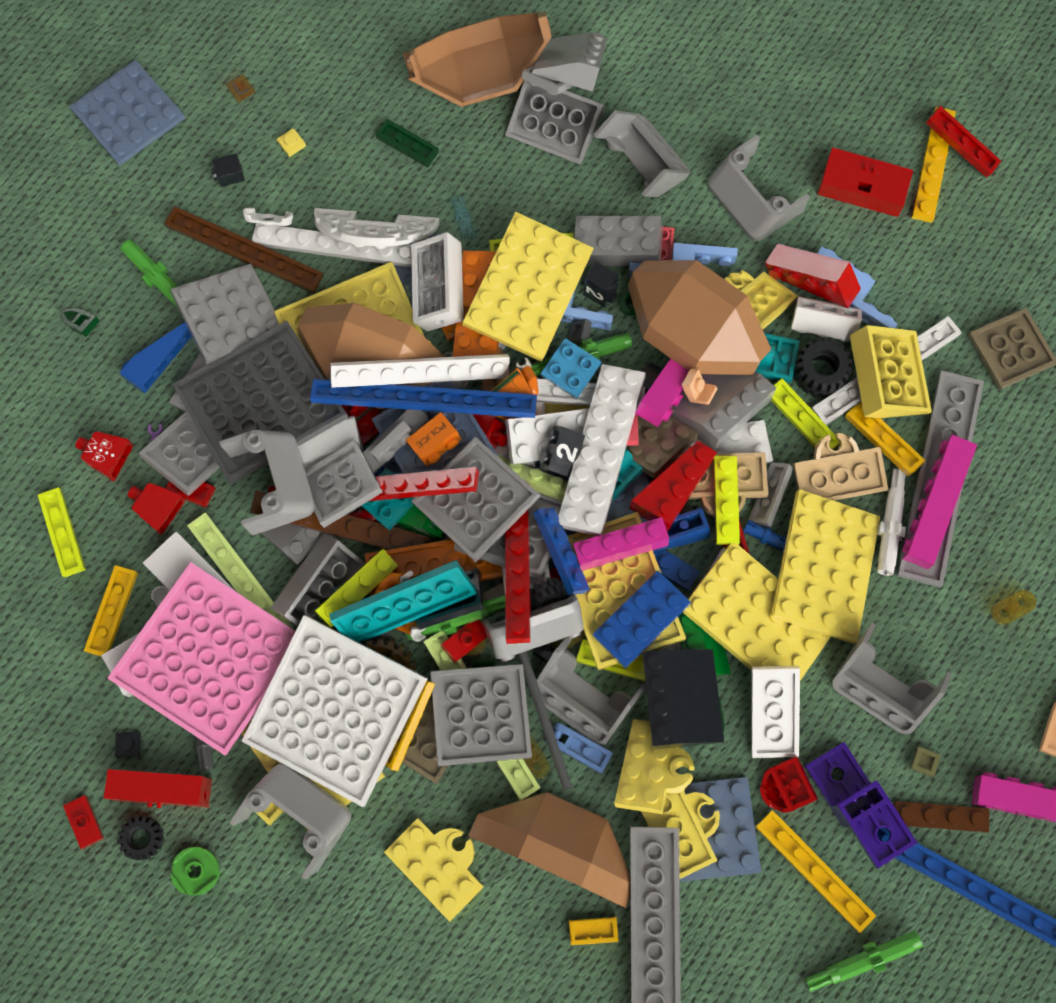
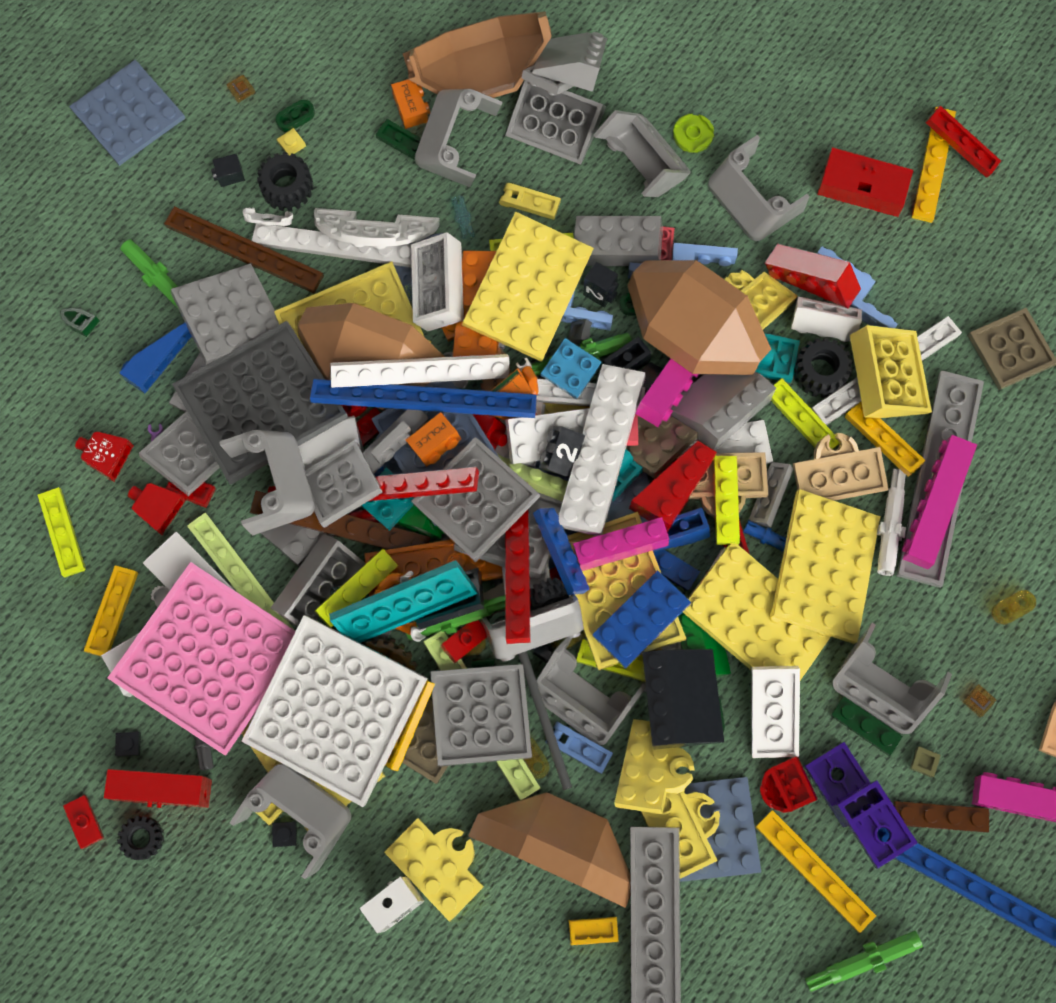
(182, 868): bright green plate -> none
(284, 834): none -> black plate
(287, 196): none -> black tyre
(294, 115): none -> dark green plate
(392, 904): none -> white brick
(410, 103): none -> orange brick
(432, 150): none -> light grey windscreen
(530, 201): none -> light yellow plate
(631, 356): none -> black brick
(687, 133): none -> lime tile
(696, 388): light nougat bracket -> none
(866, 726): none -> dark green plate
(979, 701): none -> clear orange tile

